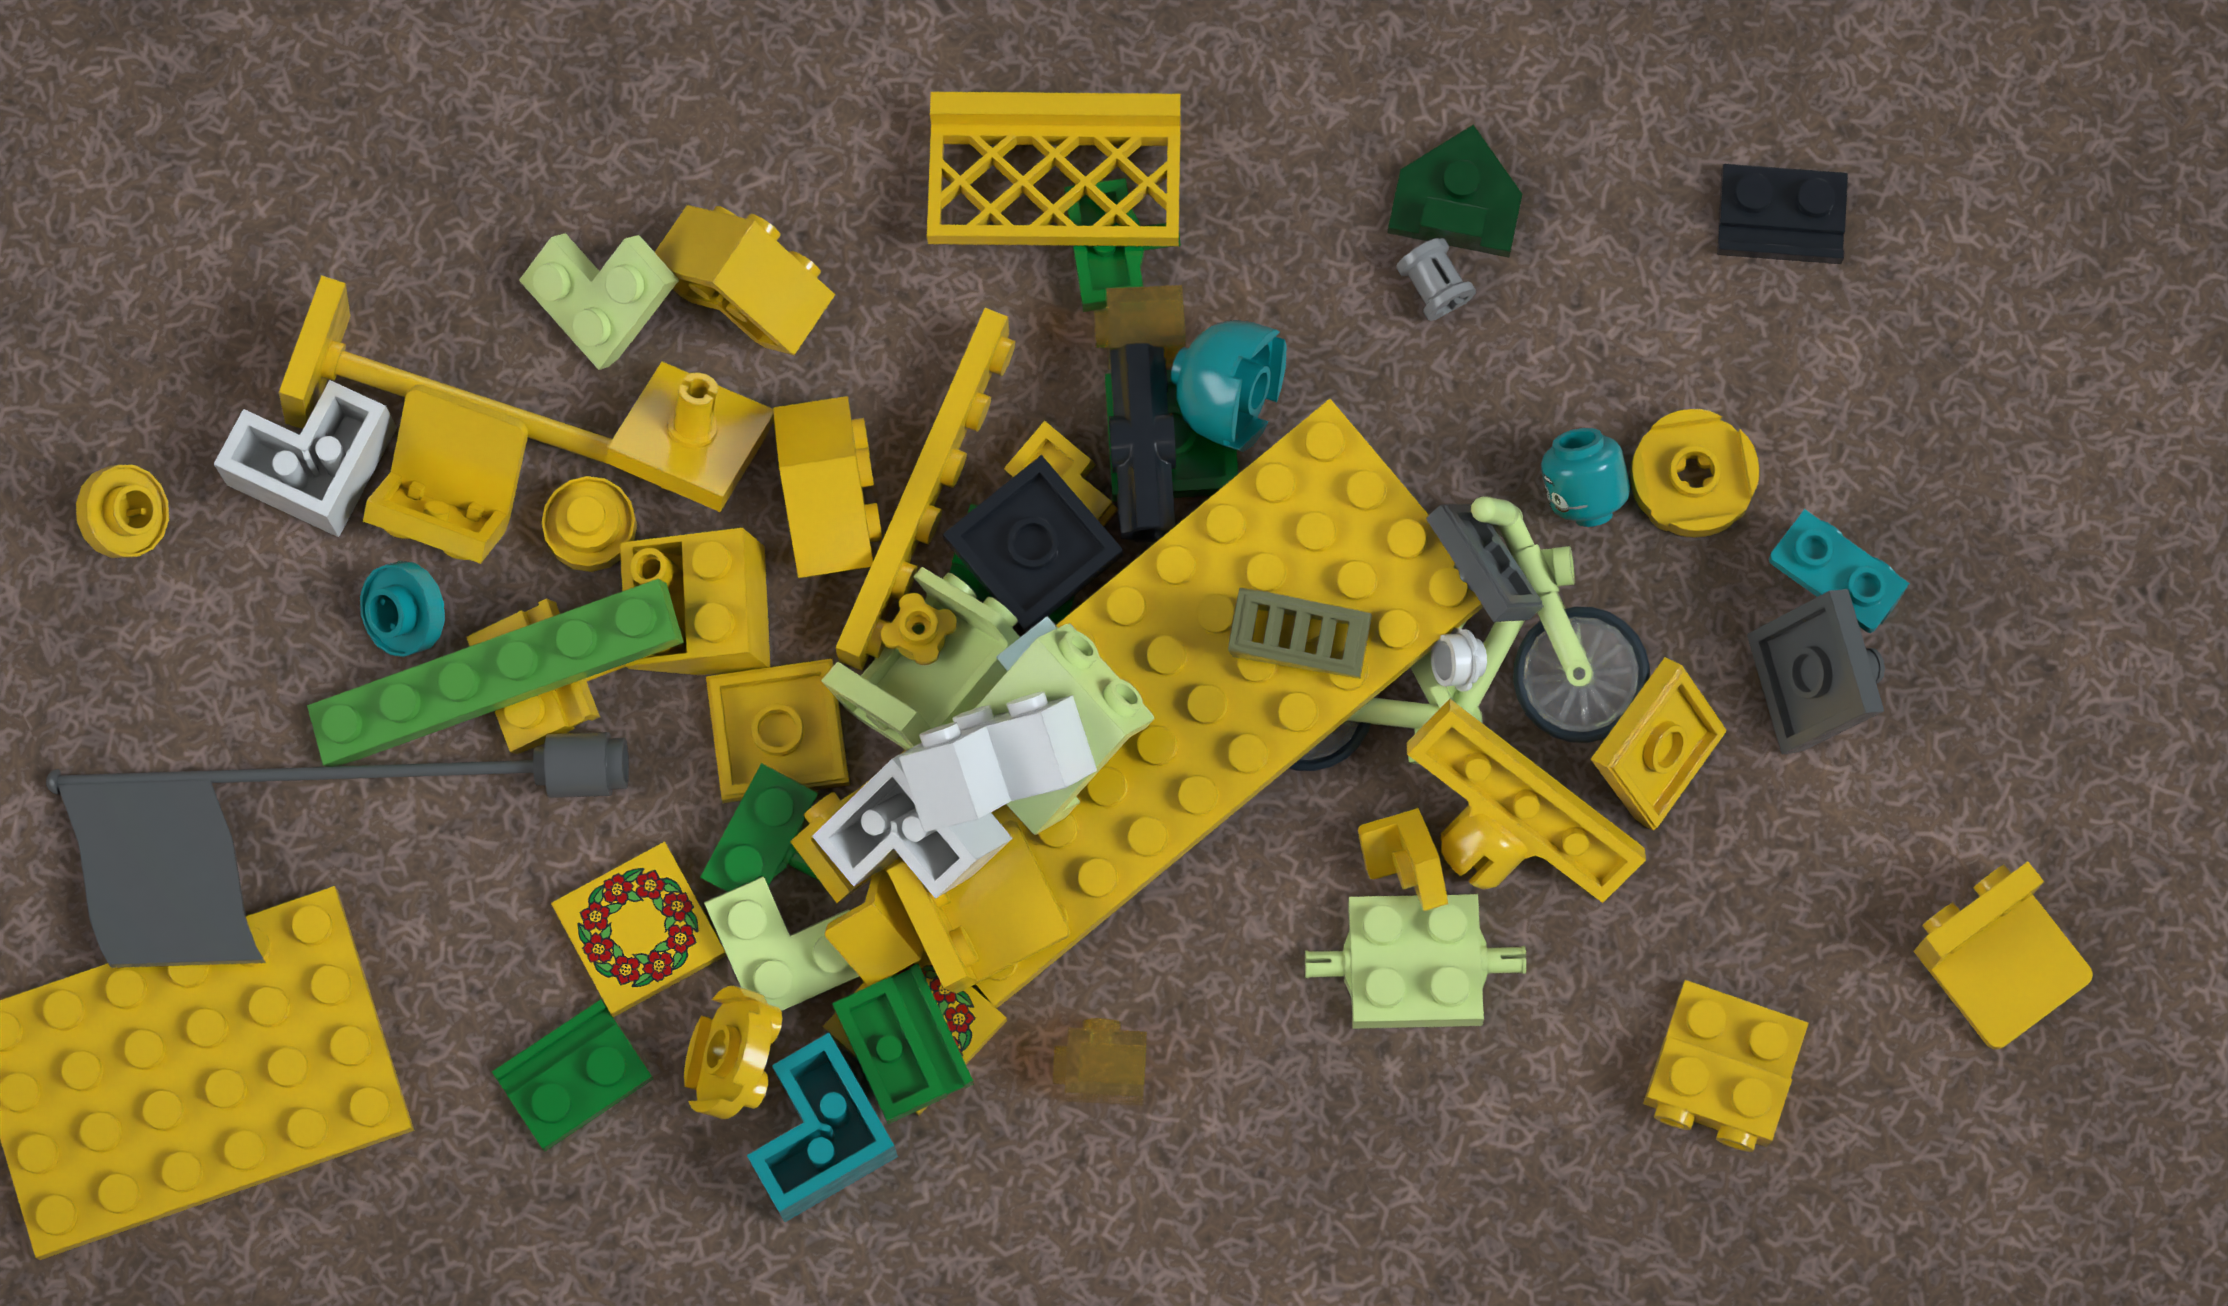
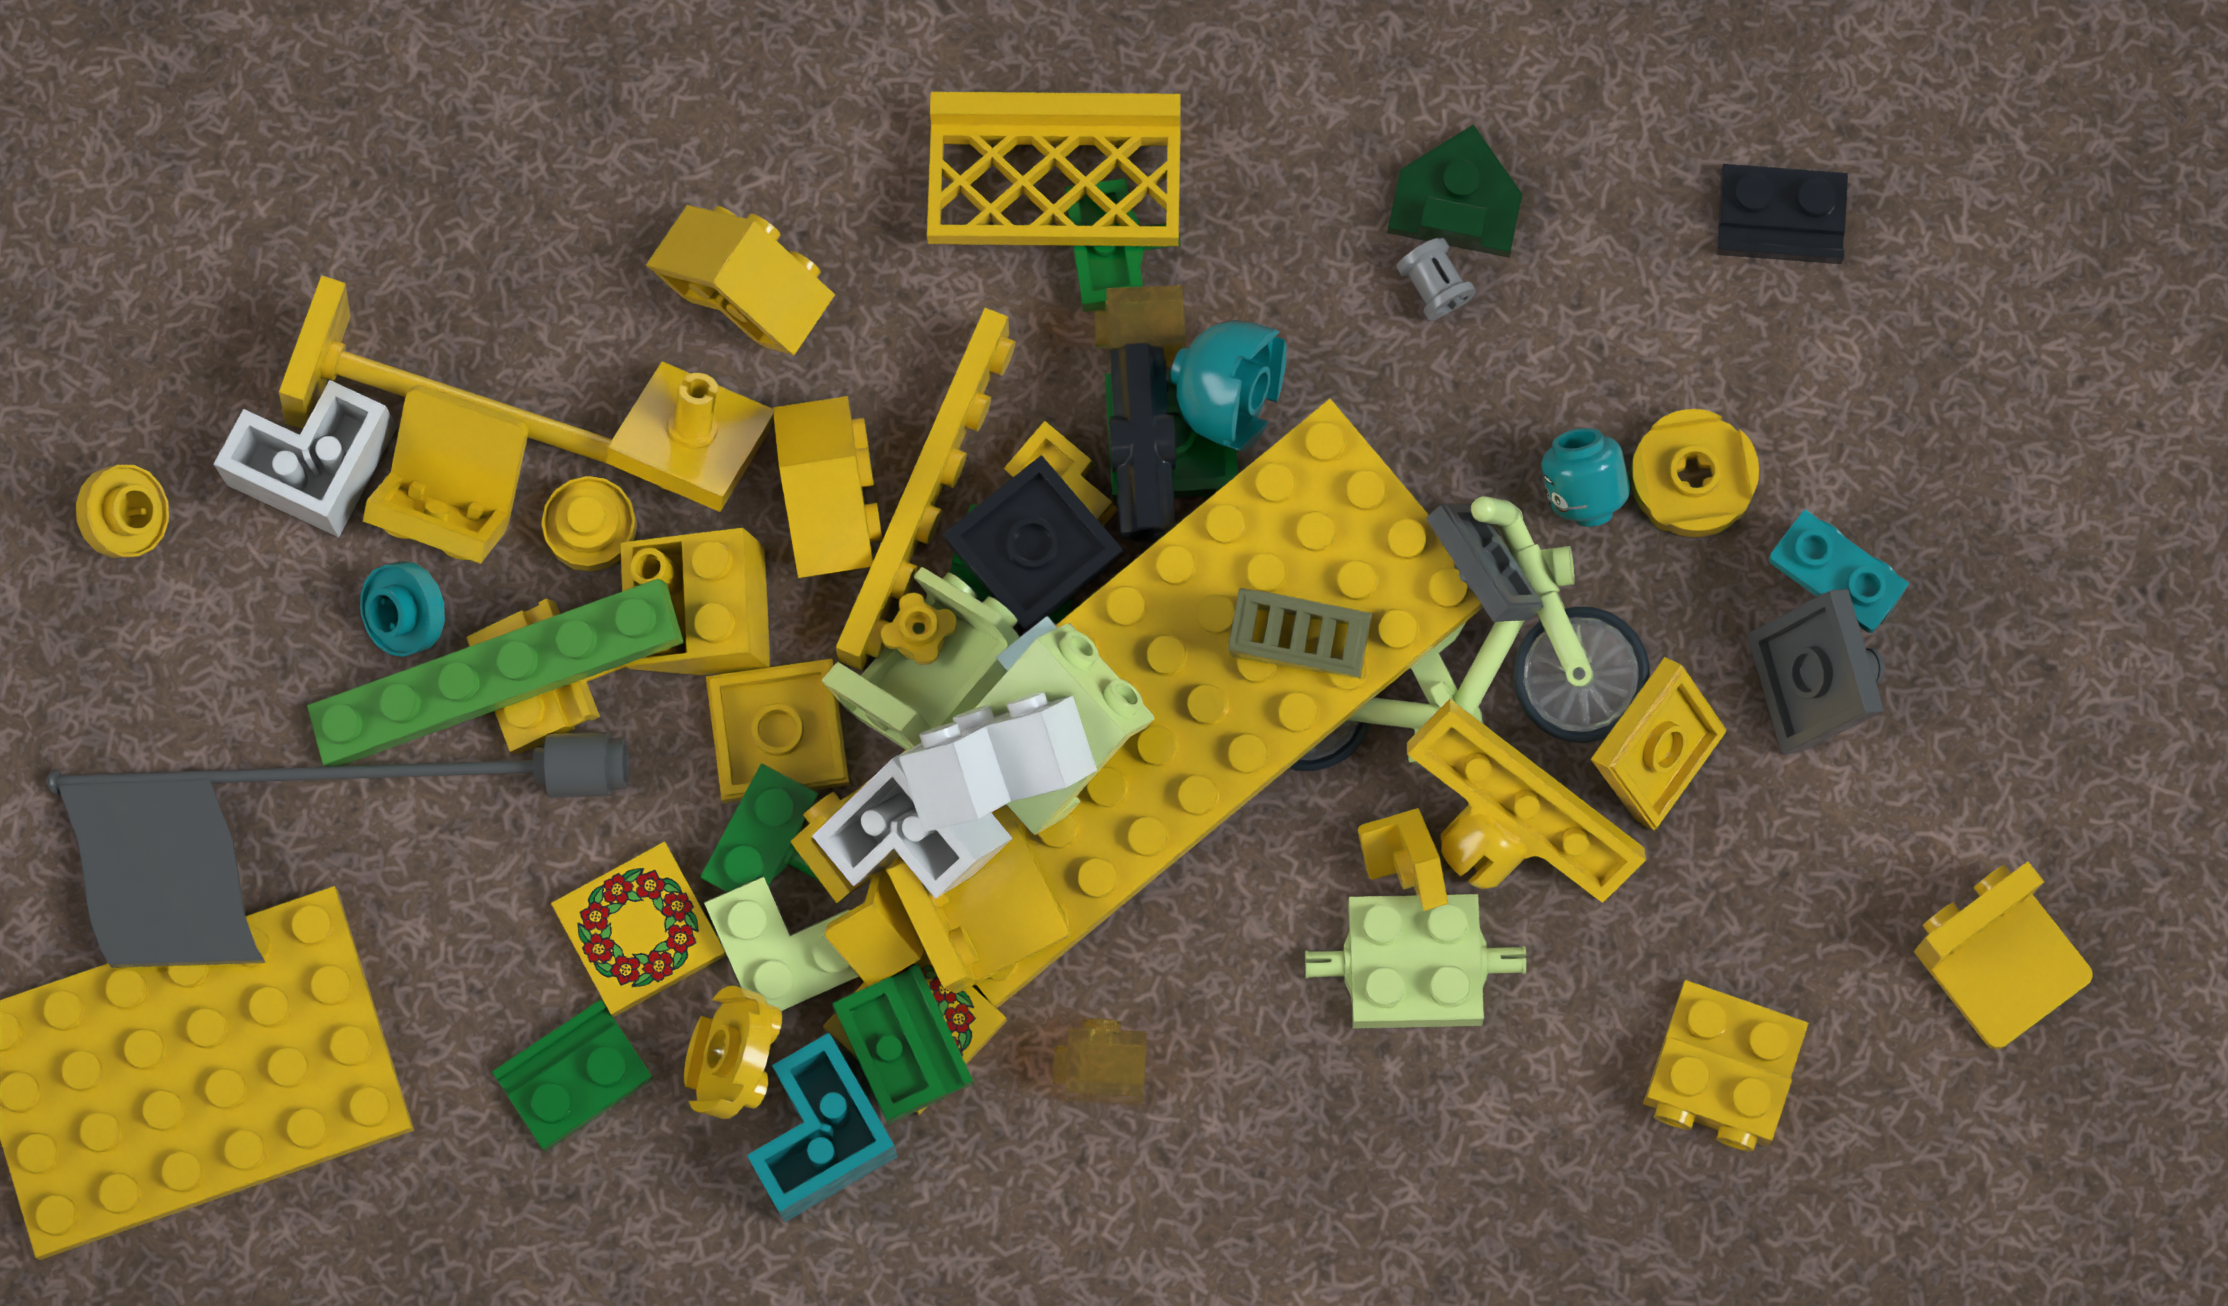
(602, 307): yellowish green plate -> none
(1458, 659): white plate -> none

